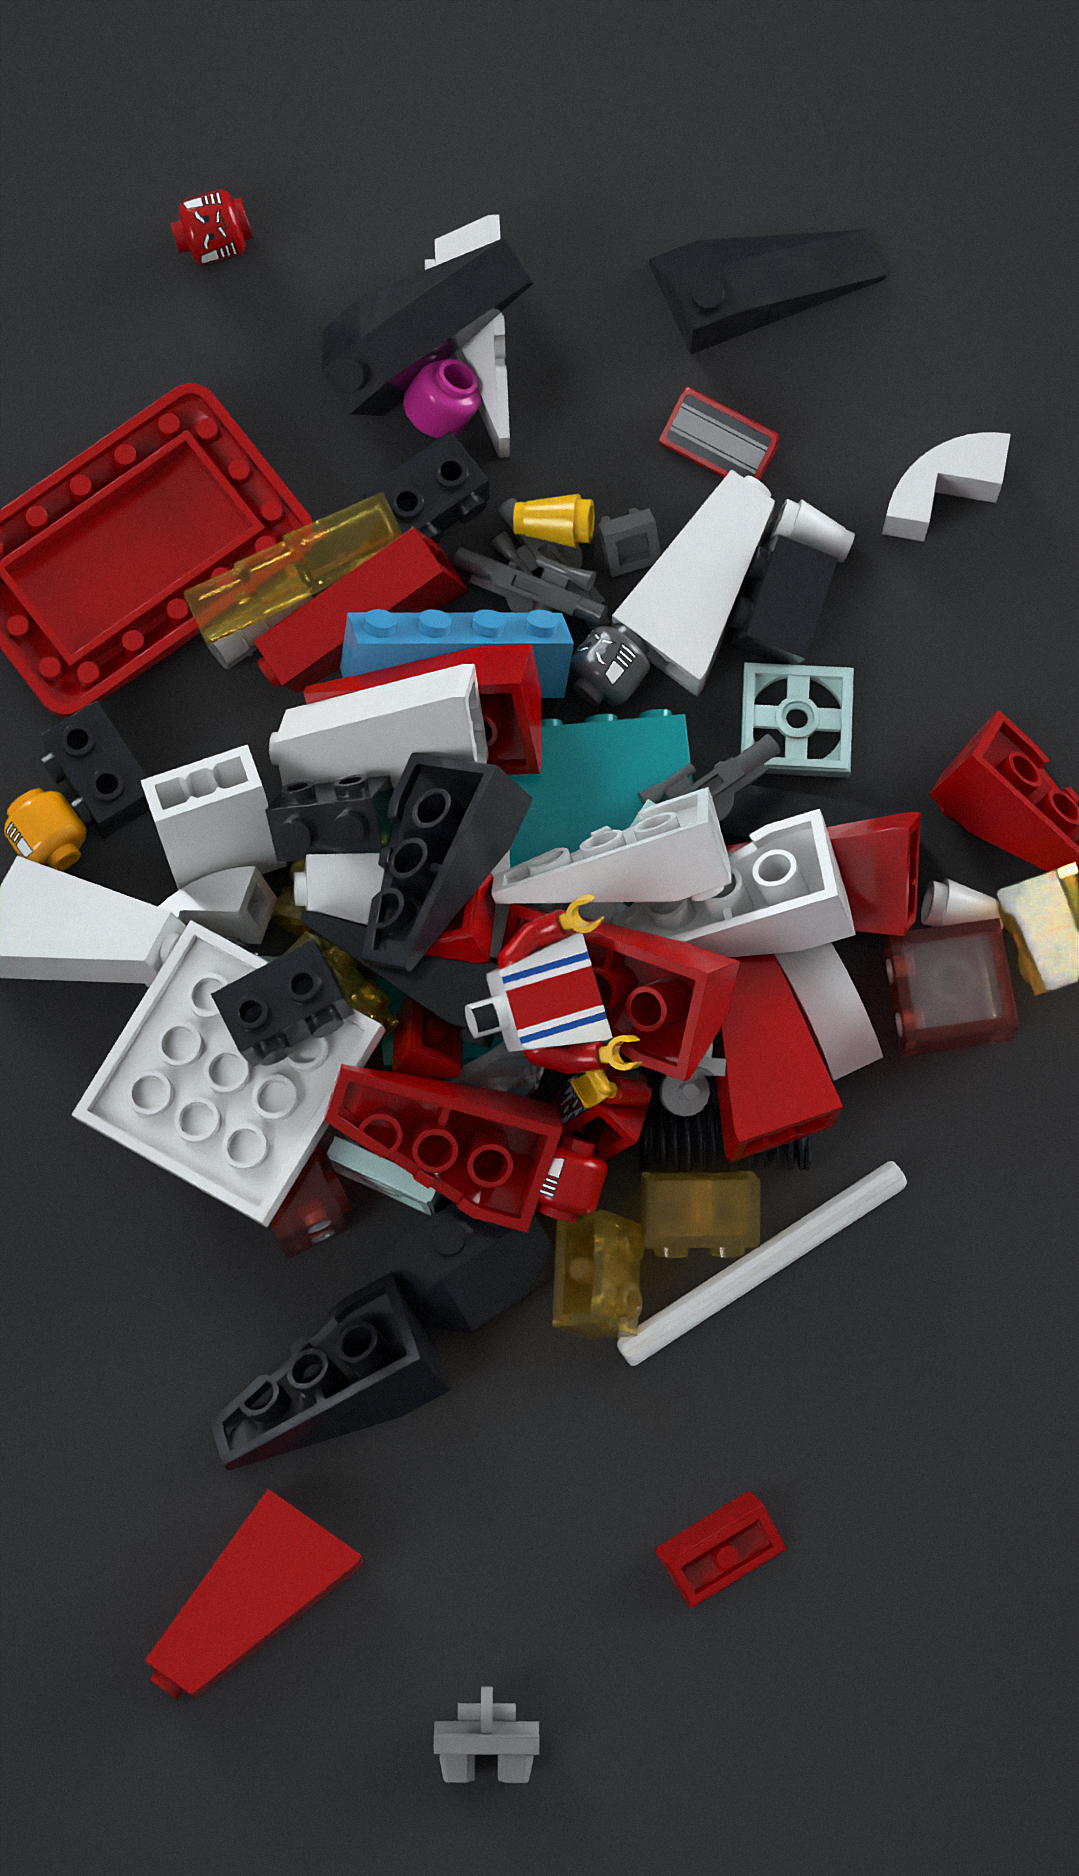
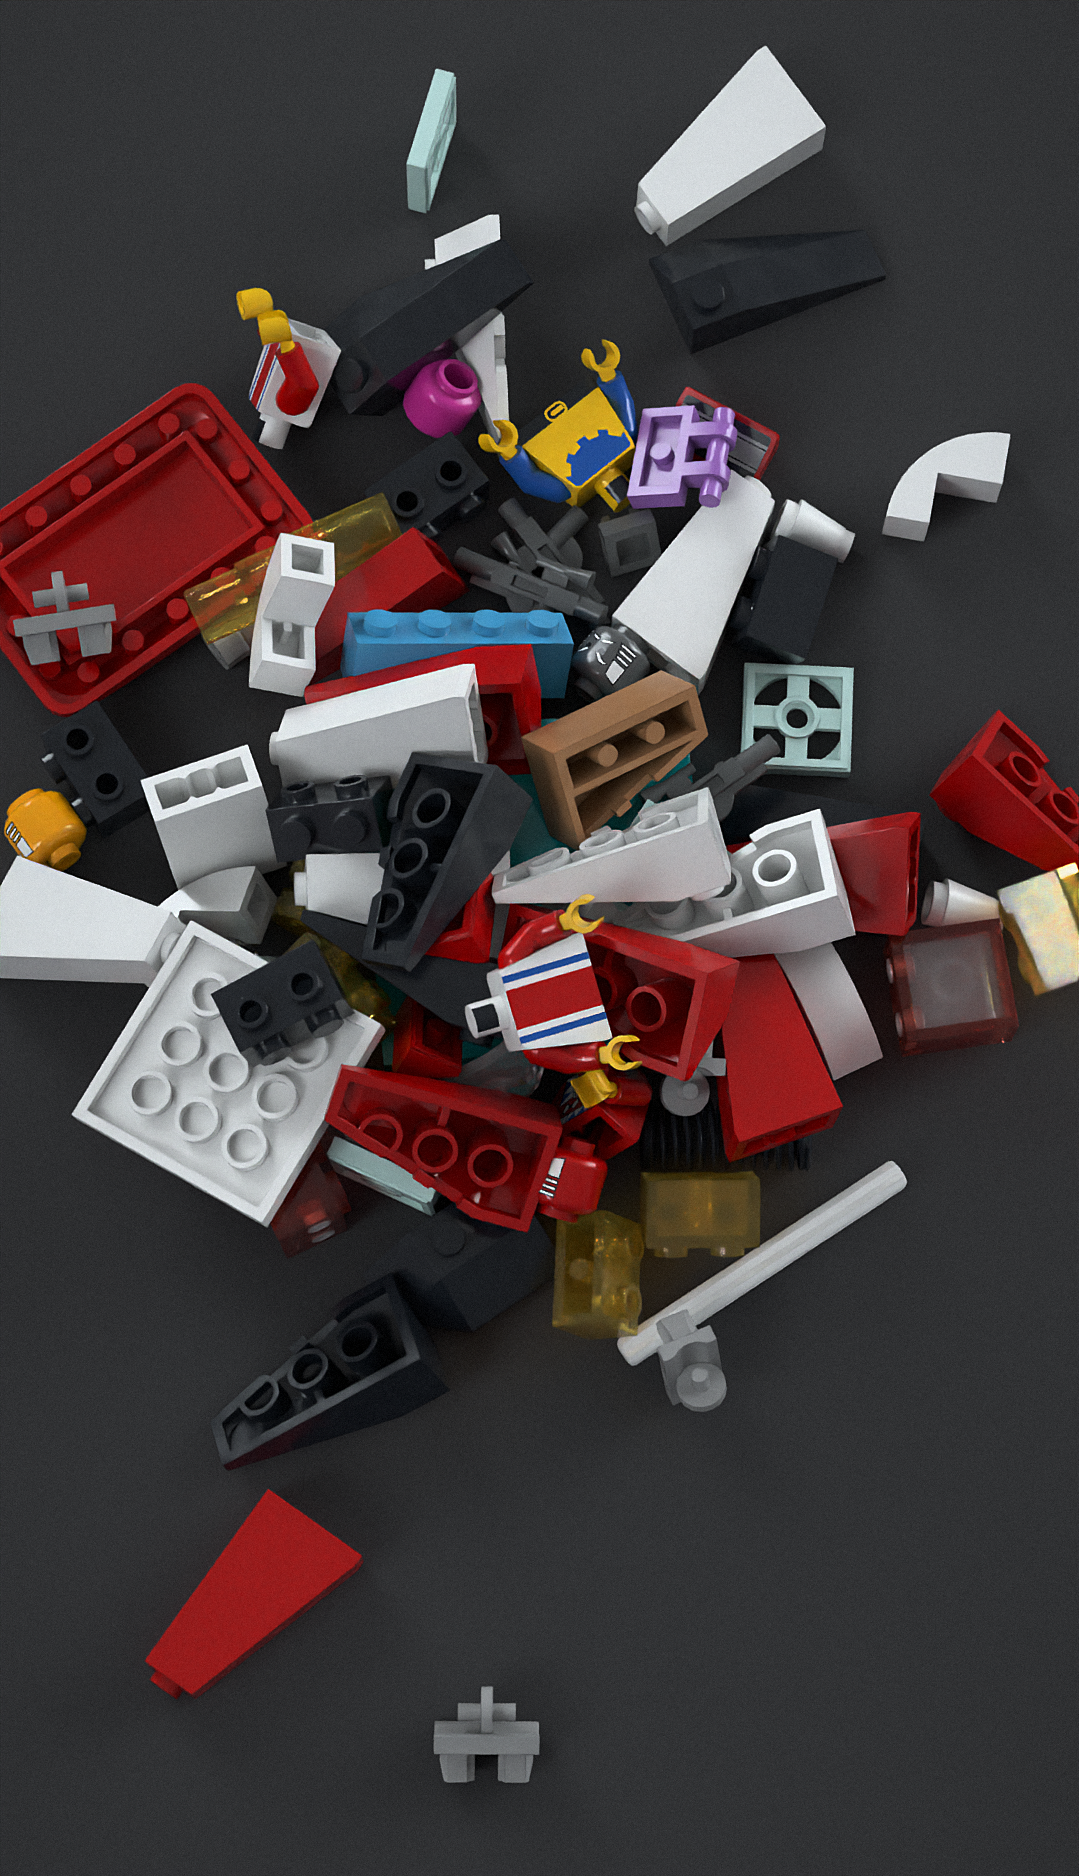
(40, 631): none -> light grey hips
(212, 227): red head -> none
(288, 609): none -> white brick
(290, 371): none -> torso
(431, 141): none -> light aqua piece
(556, 519): yellow cone -> none
(577, 442): none -> torso
(609, 751): none -> medium nougat wedge
(665, 455): none -> medium lavender plate
(690, 1363): none -> light grey hips
(720, 1548): red slope -> none
(731, 149): none -> white slope

